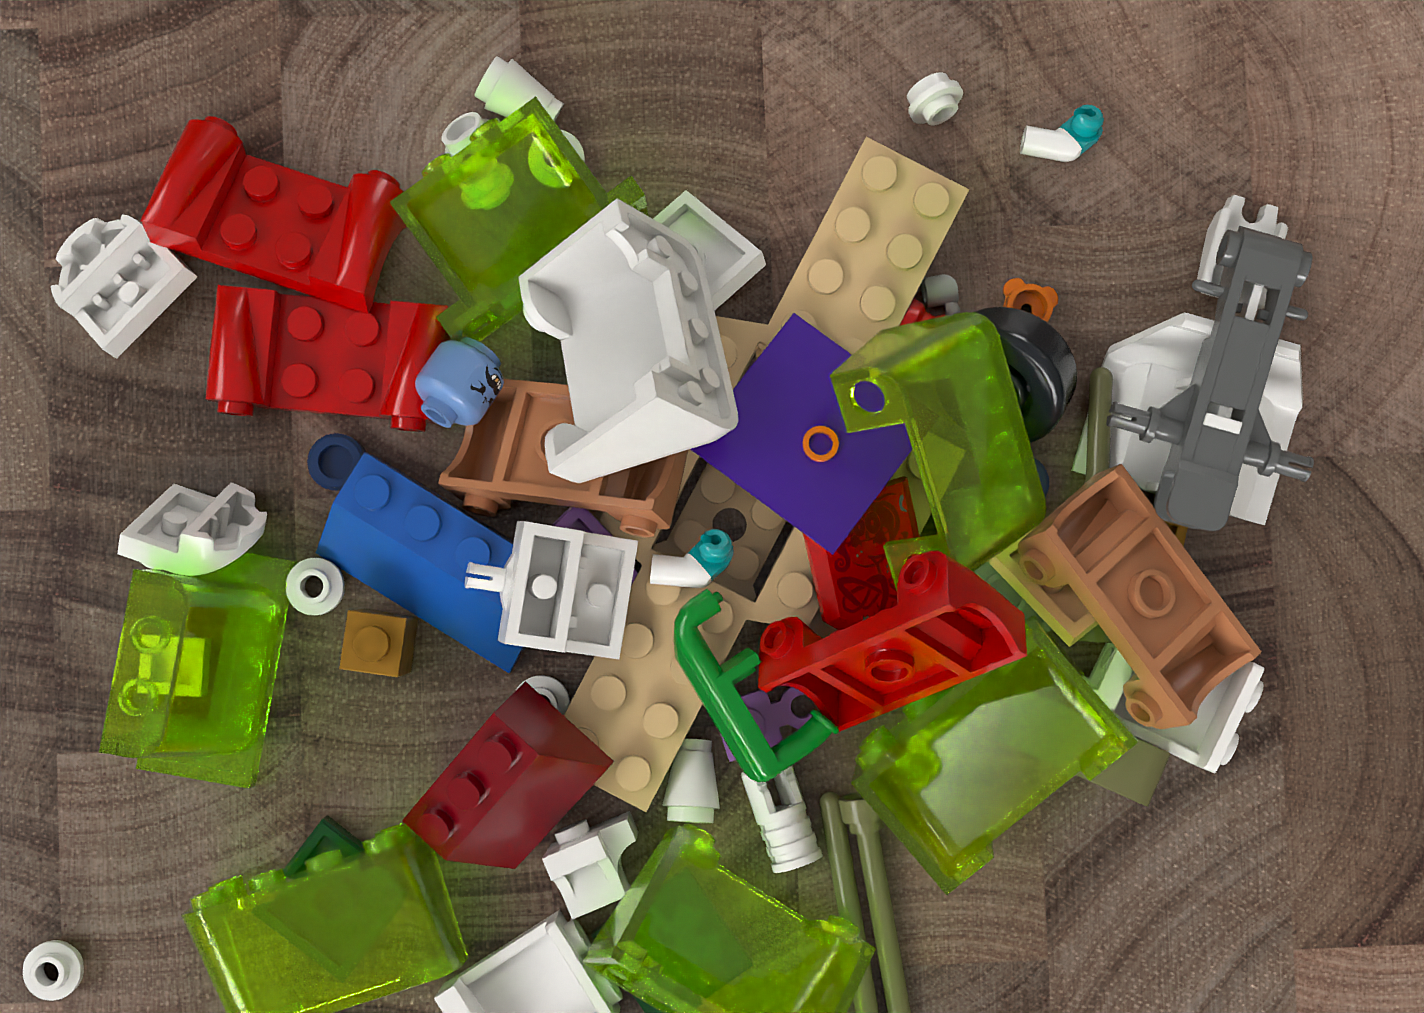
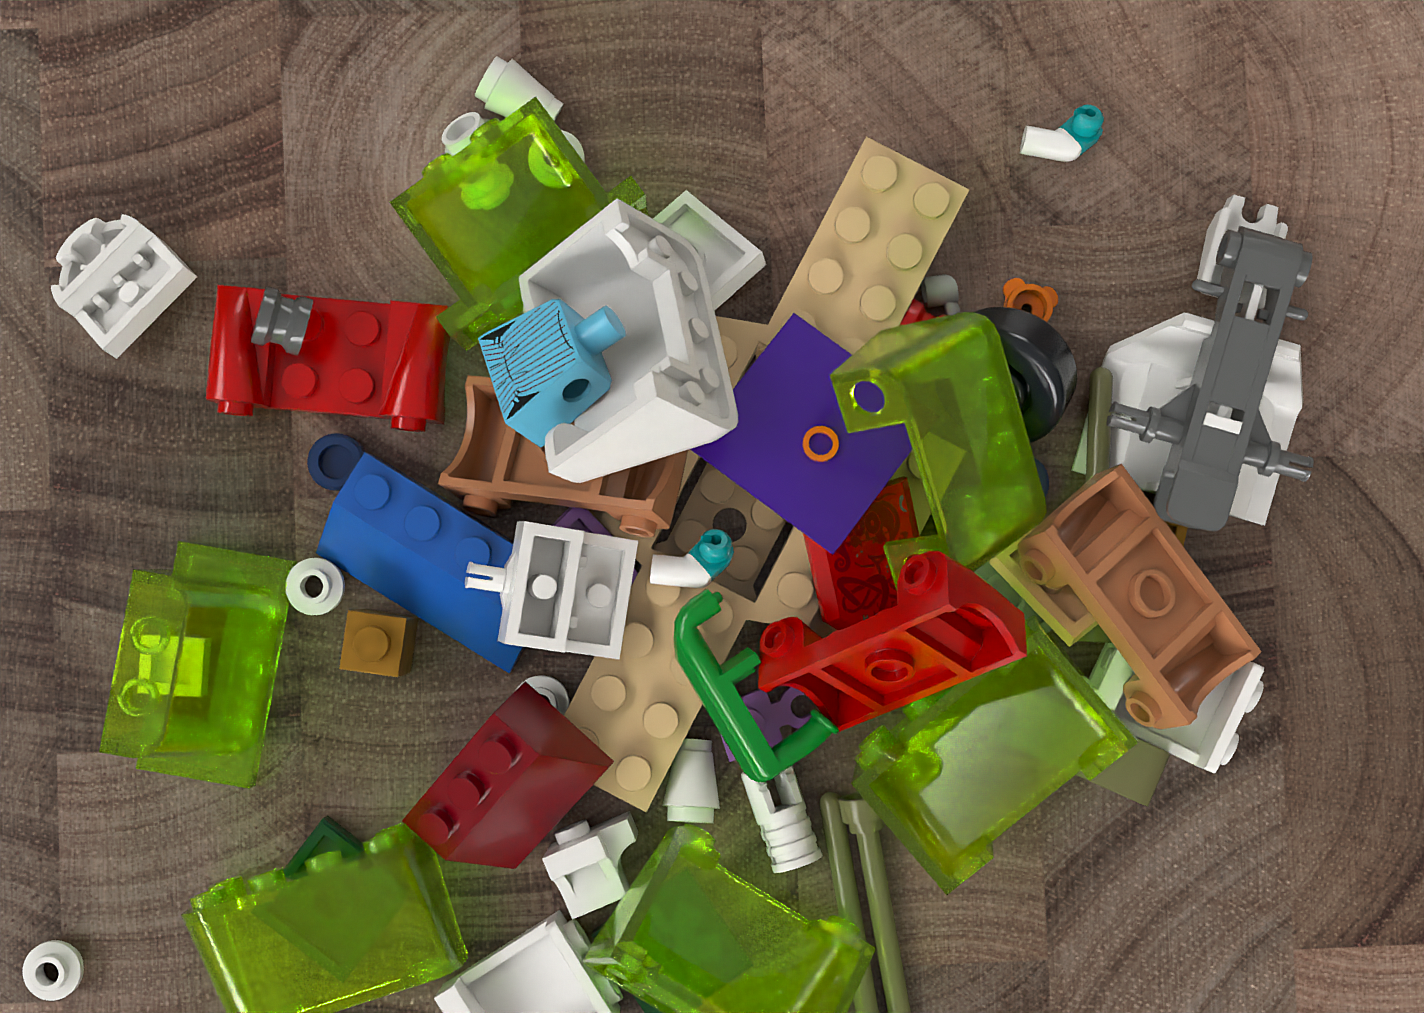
(193, 530): white slope -> none
(273, 218): red piece -> none
(282, 320): none -> dark grey wheel
(459, 382): medium blue head -> none
(549, 365): none -> medium azure torso
(934, 99): white plate -> none

